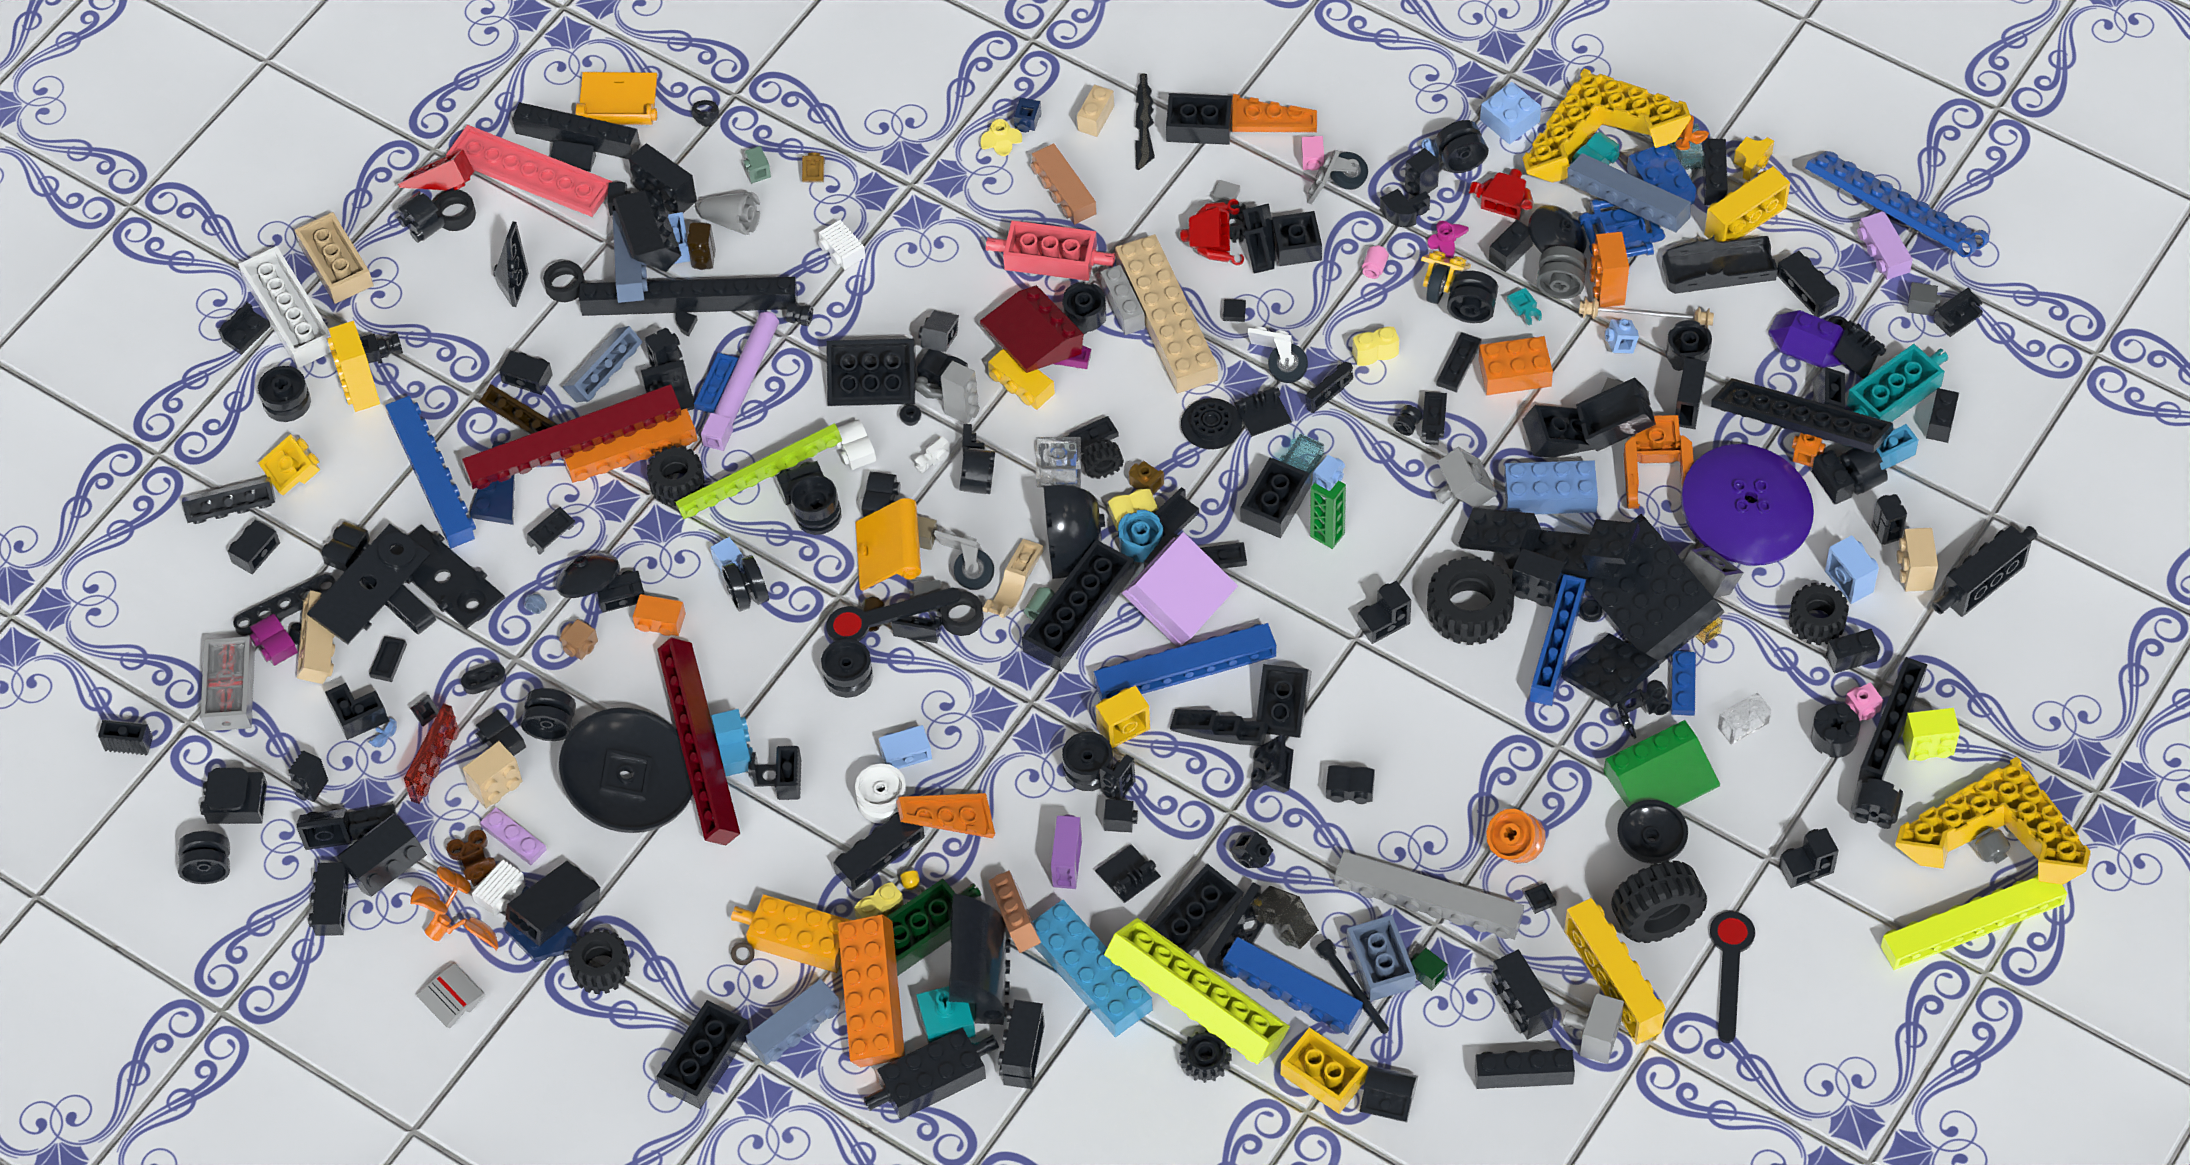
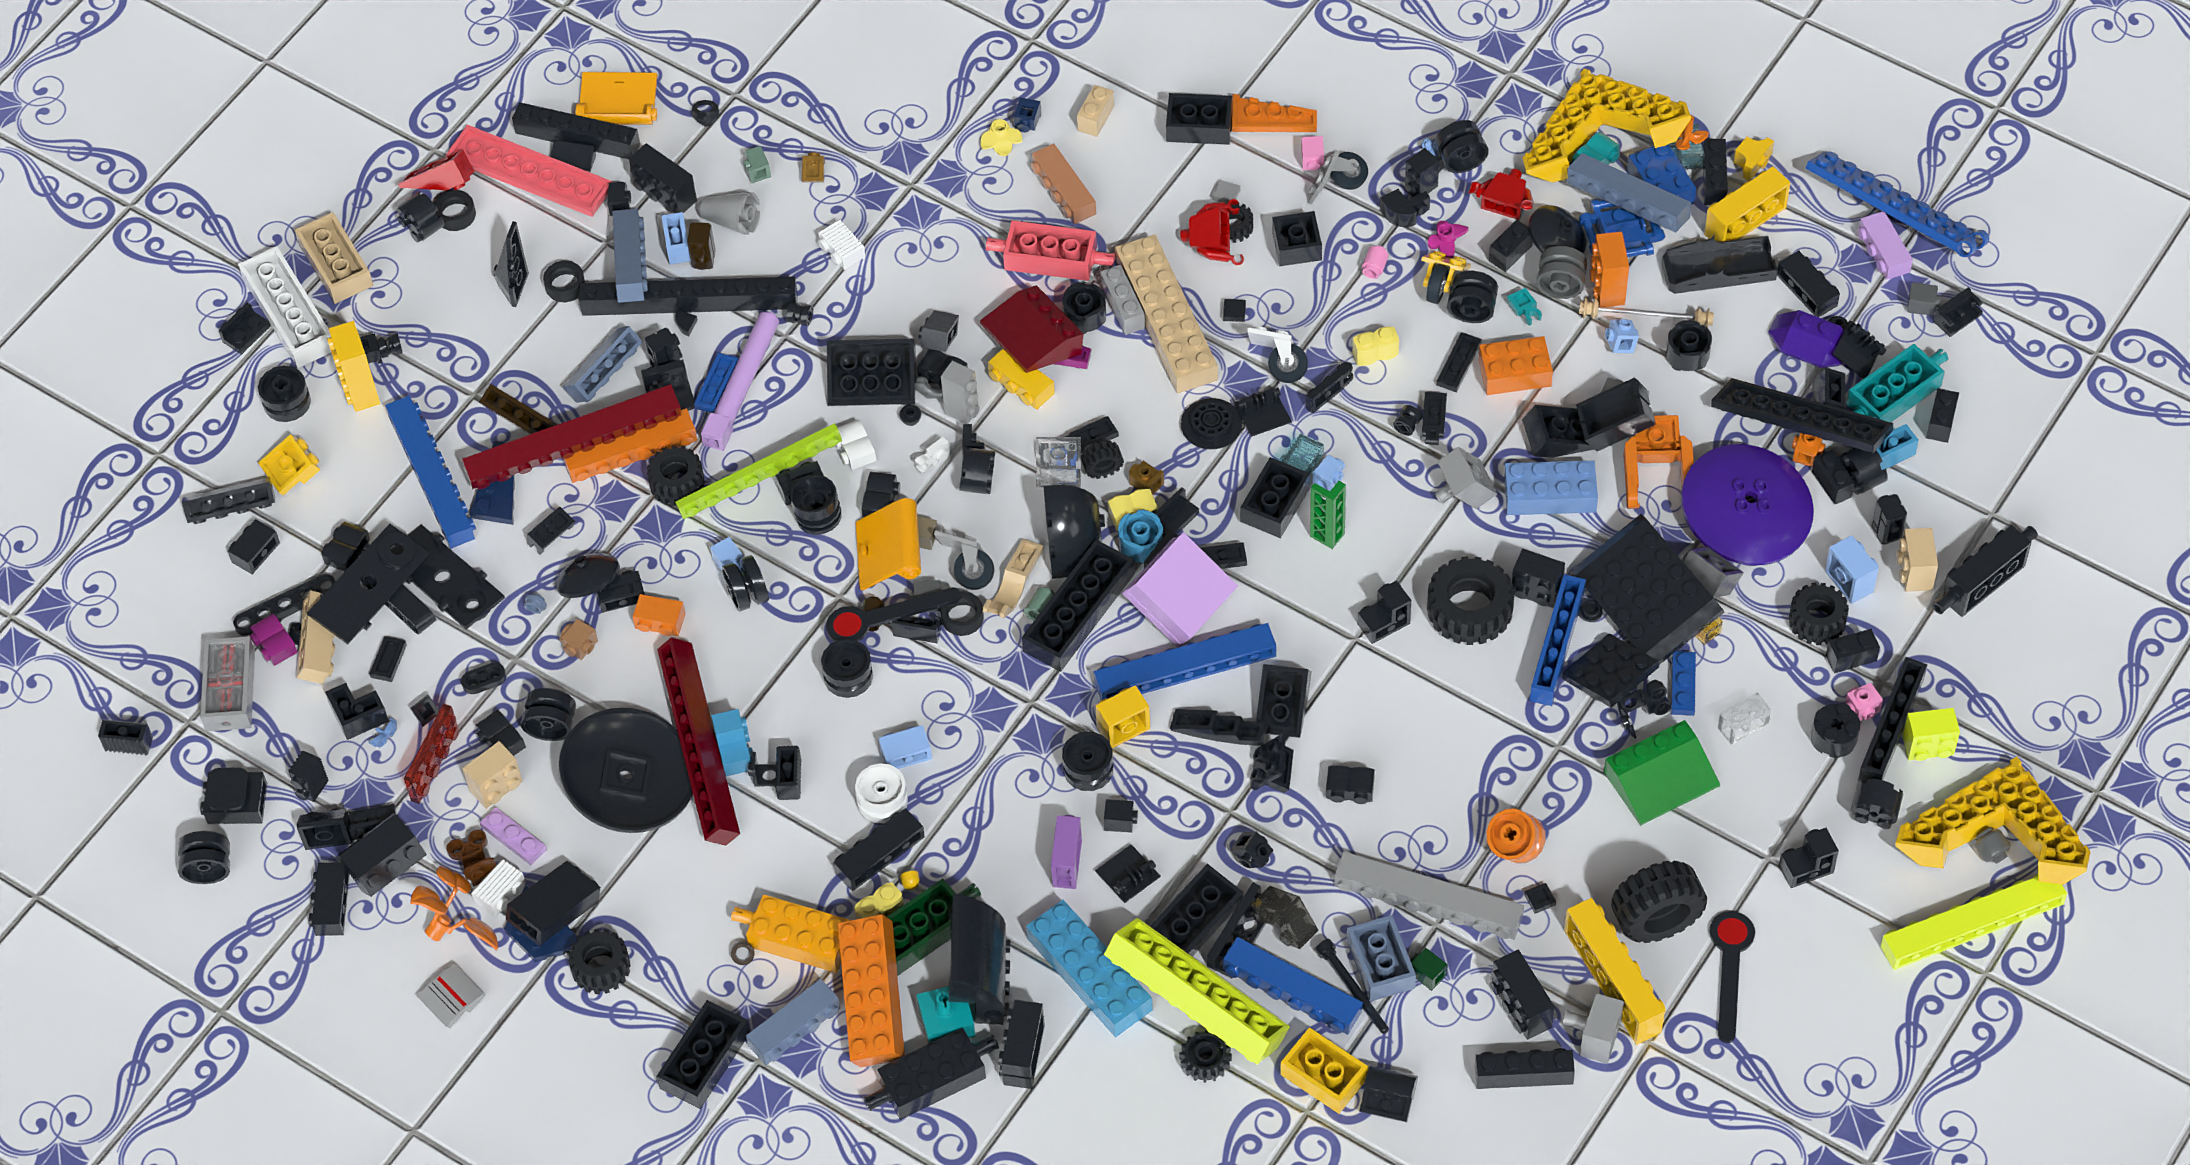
(526, 372): black brick -> none
(647, 229): black slope -> none
(953, 813): orange wing -> none
(1014, 911): nougat brick -> none
(1118, 782): black bracket -> none
(1144, 146): black sword -> none
(1260, 238): black slope -> none
(1510, 113): light blue brick -> none
(1583, 554): black bracket -> none
(1656, 821): black dish -> none
(1690, 392): black brick -> none

